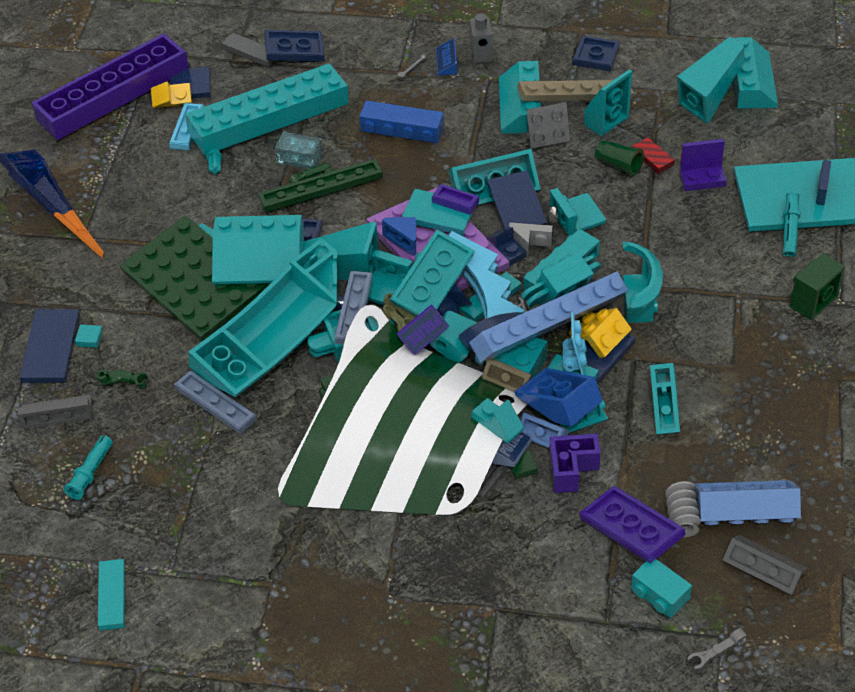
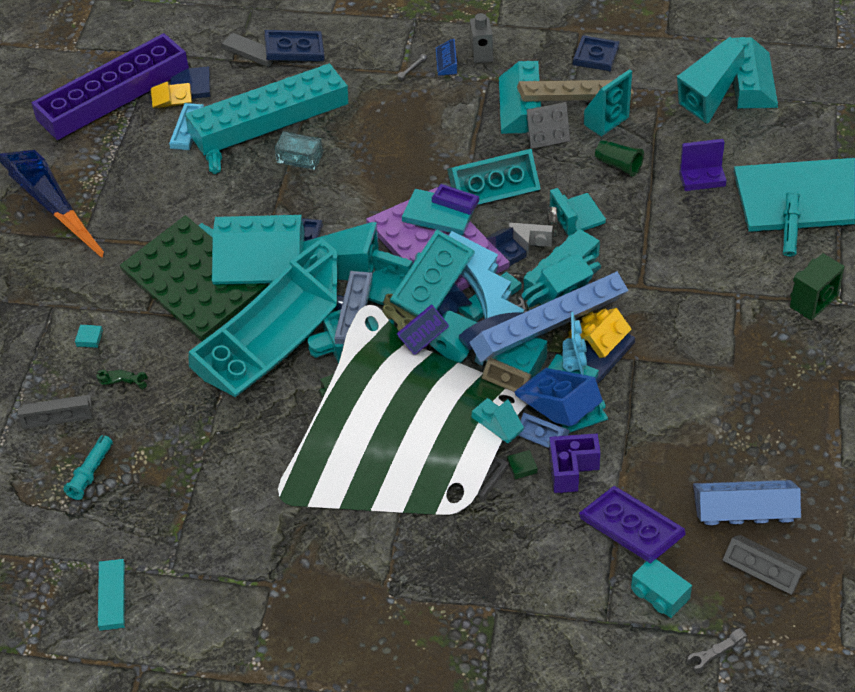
(50, 346): dark blue tile -> none
(215, 402): sand blue tile -> none
(311, 172): dark green arm -> none
(320, 185): dark green plate -> none
(401, 232): blue slope -> none
(402, 121): blue brick -> none
(511, 453): slope -> none
(516, 199): dark blue tile -> none
(643, 288): teal piece -> none
(655, 156): tile -> none
(665, 398): teal slope -> none
(683, 506): light grey piece -> none
(823, 182): dark blue tile -> none

